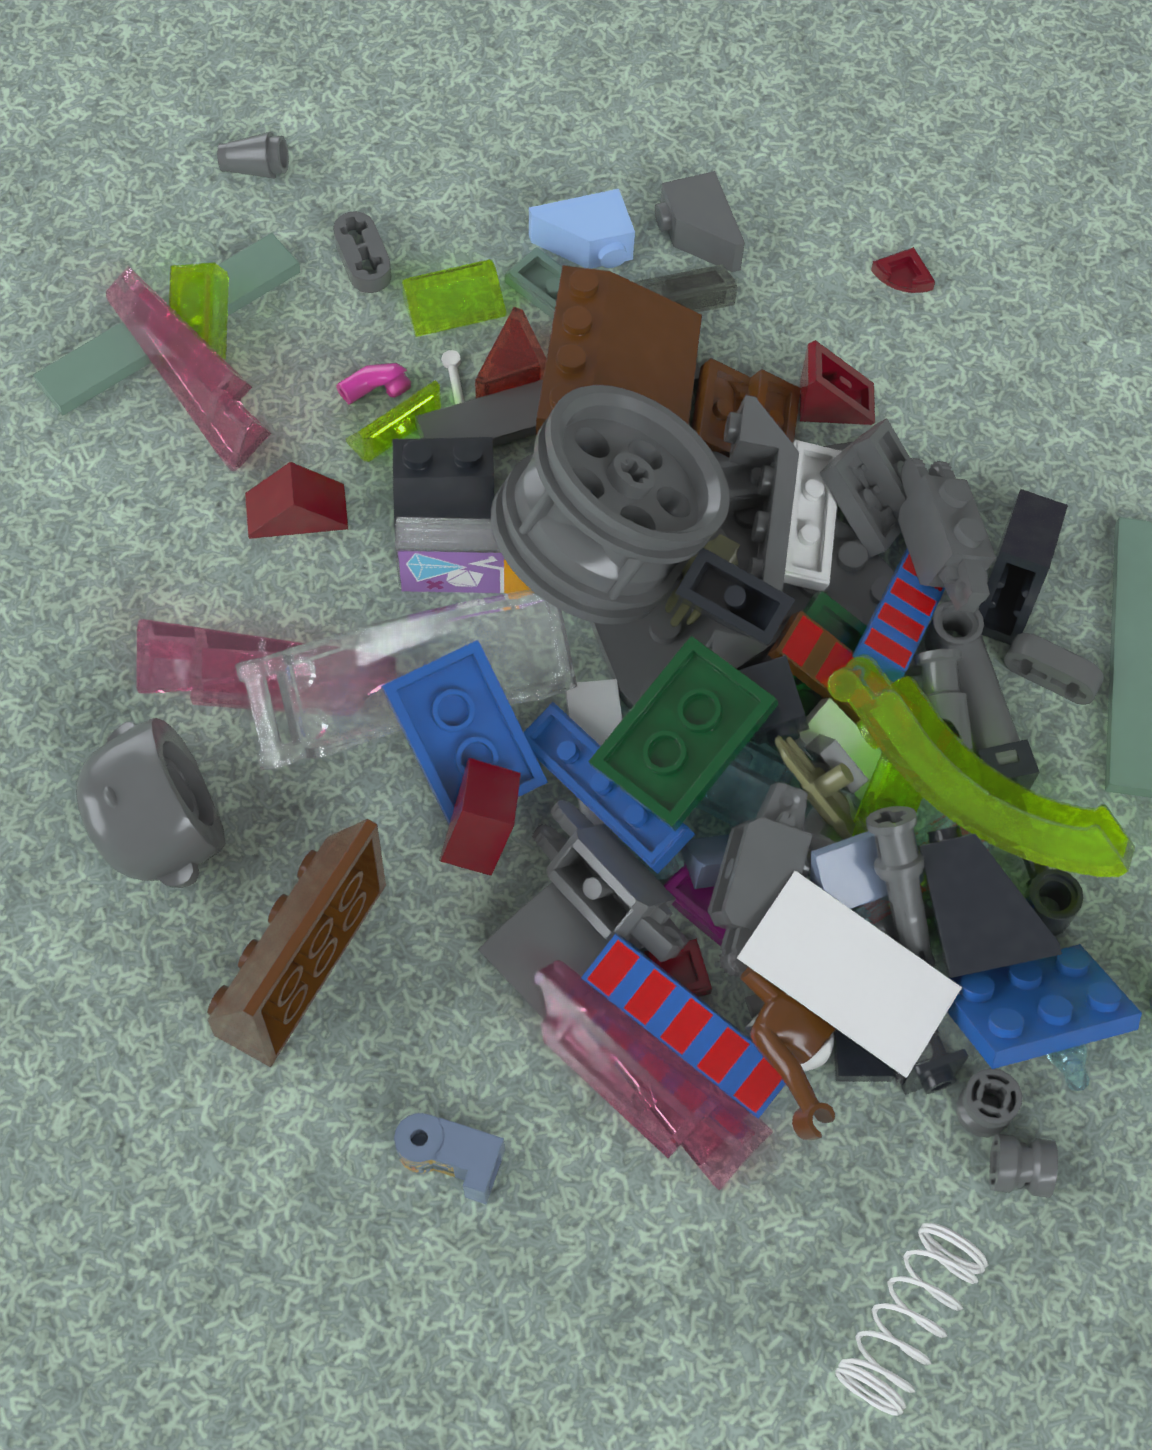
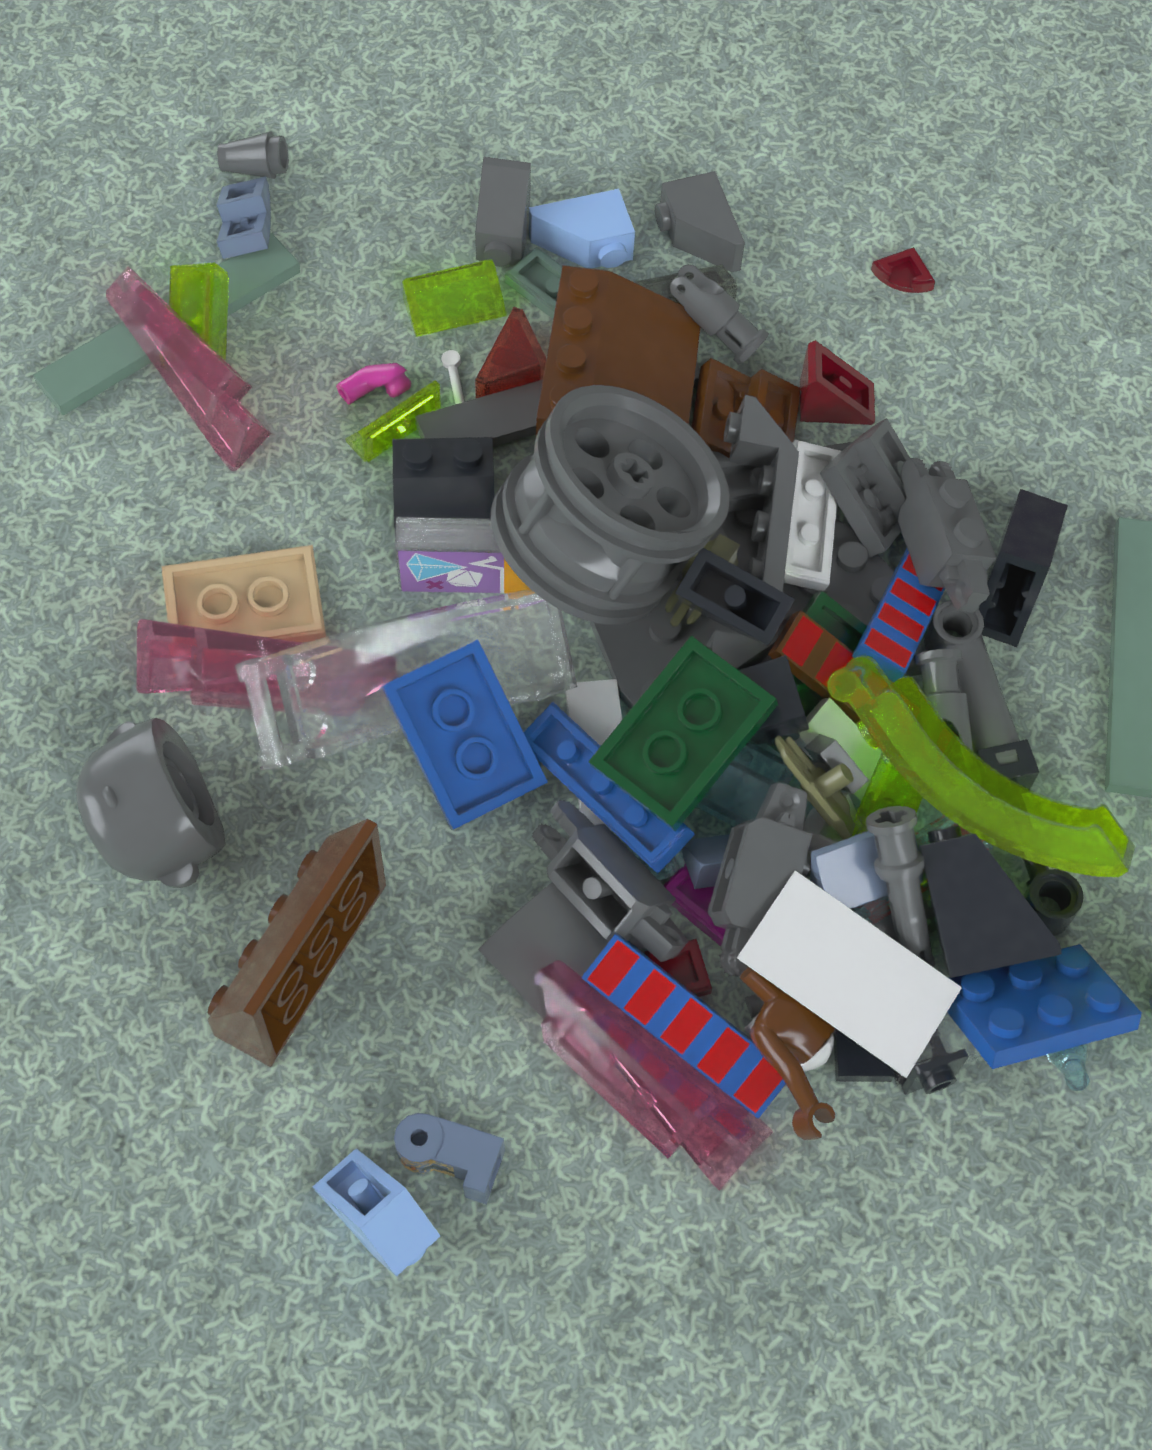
(245, 217): none -> sand blue slope
(249, 594): none -> tan tile
(295, 503): dark red slope -> none
(353, 255): dark grey beam -> none
(377, 1211): none -> light blue slope
(481, 817): dark red slope -> none
(503, 211): none -> dark grey slope
(717, 313): none -> dark grey piece
(847, 1370): white piece -> none
(980, 1111): dark grey wheel -> none
(1016, 1164): dark grey wheel -> none
(1054, 668): dark grey beam -> none

